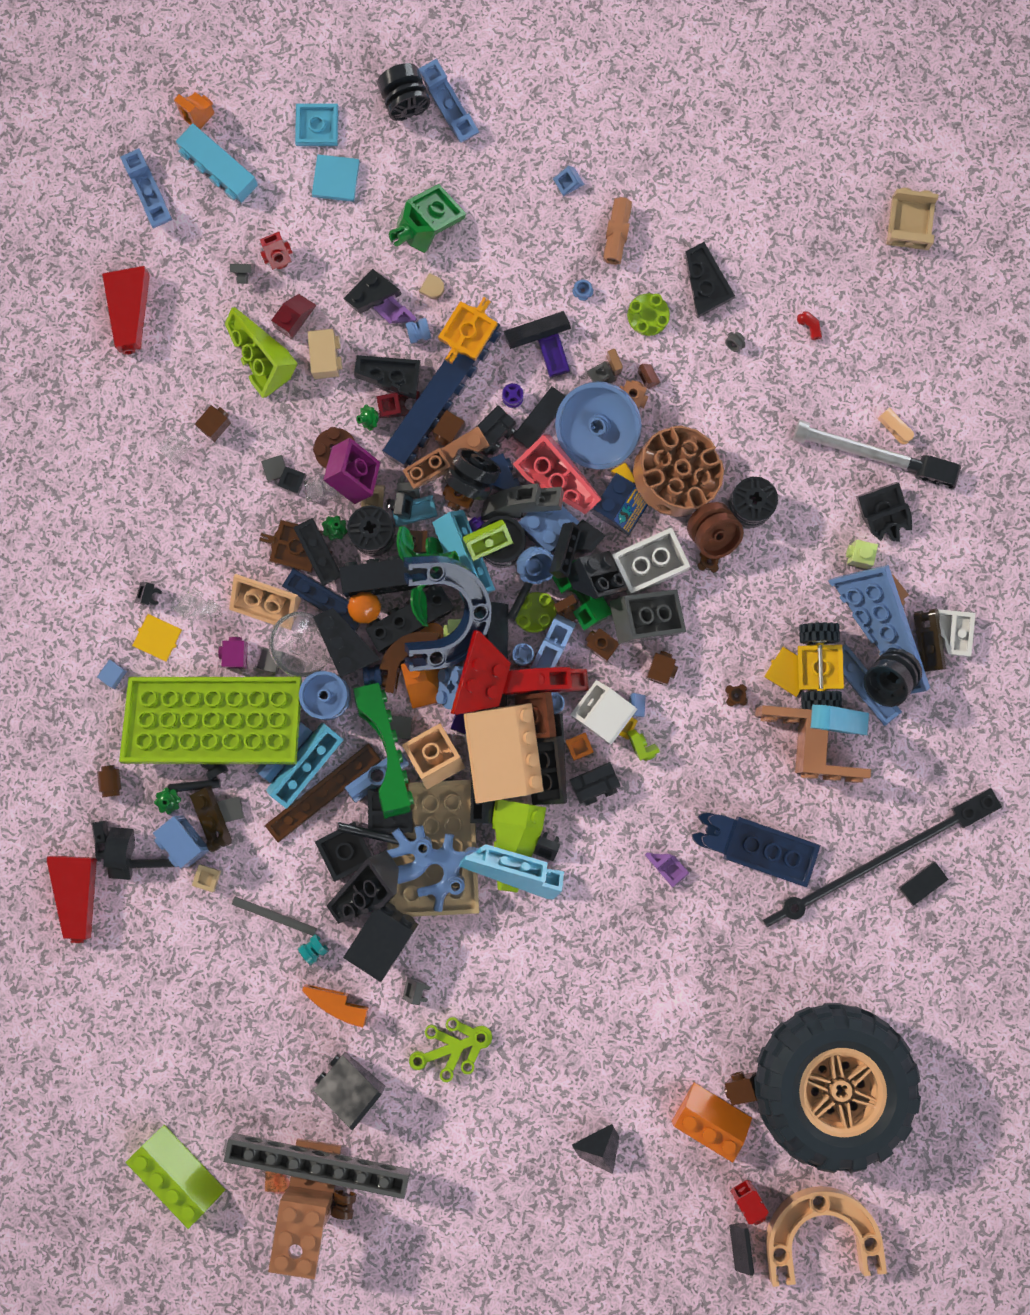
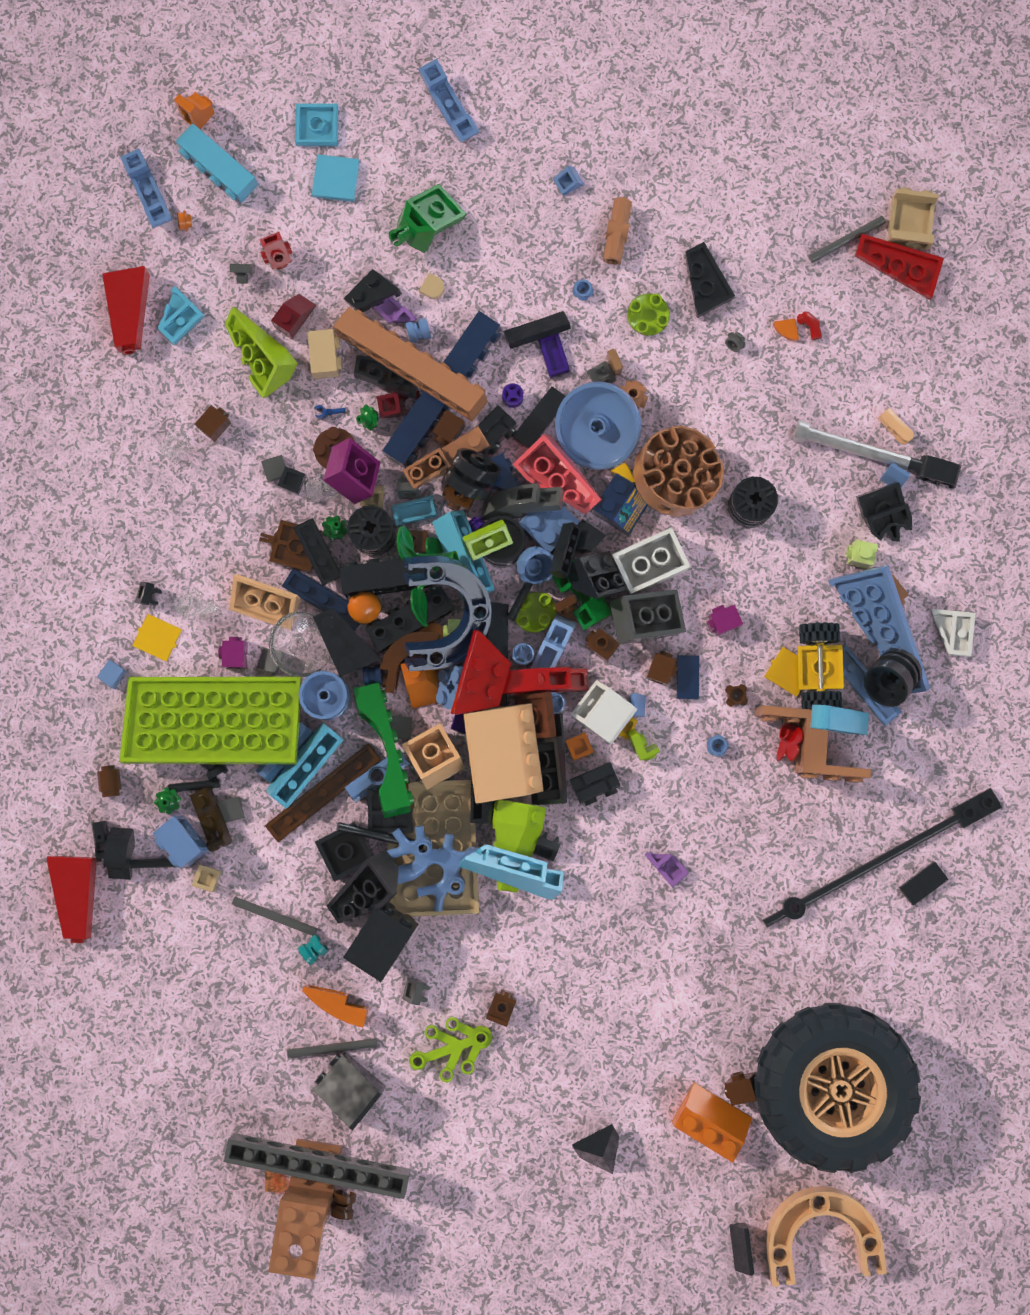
(175, 1176): lime slope -> none
(179, 317): none -> medium azure wing
(184, 221): none -> orange plate
(326, 412): none -> blue hand
(332, 1048): none -> dark grey bar
(401, 506): black tile -> none
(403, 91): black wheel -> none
(411, 363): none -> nougat brick
(467, 330): light orange plate -> none
(497, 1016): none -> reddish brown brick
(648, 375): copper slope -> none
(687, 677): none -> dark blue tile
(704, 565): reddish brown plate -> none
(715, 530): copper wheel -> none
(723, 745): none -> medium blue plate
(724, 619): none -> magenta brick
(749, 1202): red brick -> none
(759, 847): dark blue hinge -> none
(787, 329): none -> orange tile
(790, 738): none -> red plate
(846, 239): none -> dark grey bar
(895, 474): none -> medium blue slope
(906, 265): none -> red wing
(930, 640): dark brown plate -> none

